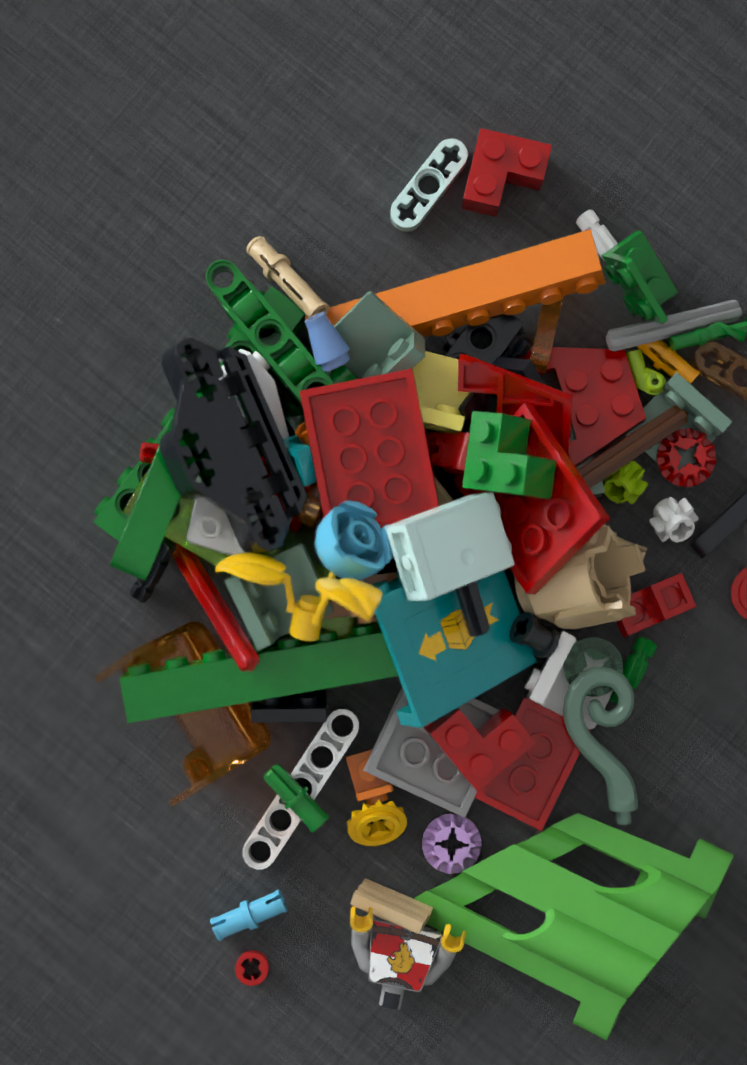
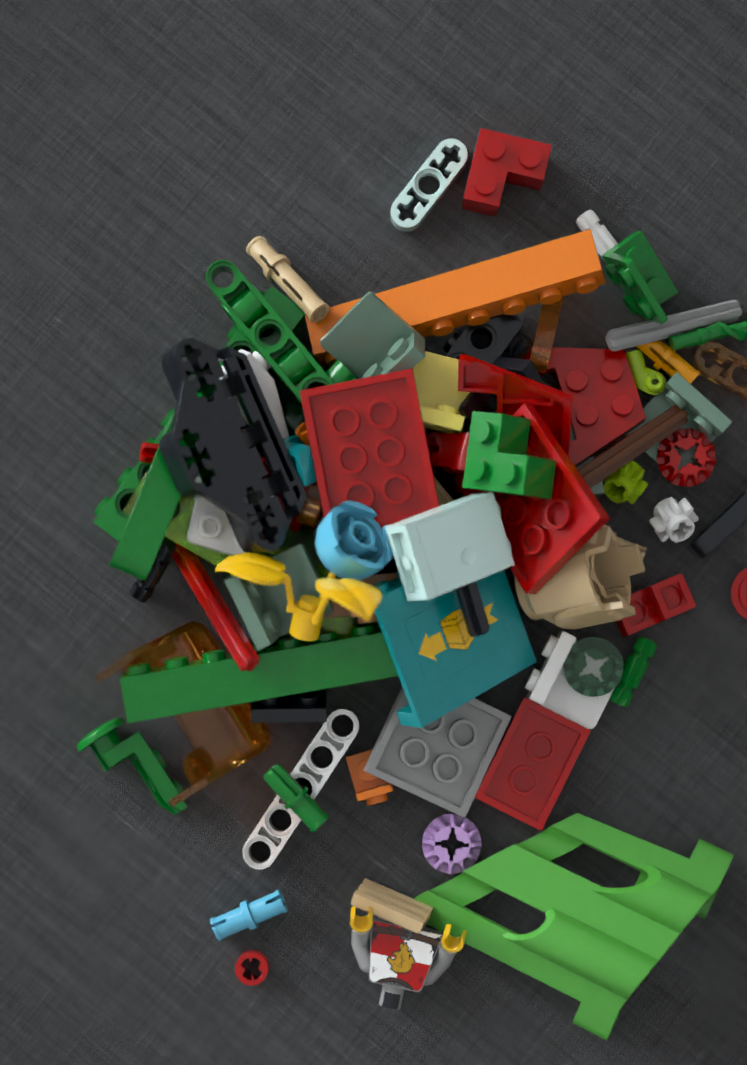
(150, 765): none -> green piece
(327, 344): medium blue cone -> none
(379, 832): yellow gear -> none
(480, 752): red brick -> none
(534, 635): black bush -> none
(619, 782): sand green plant -> none

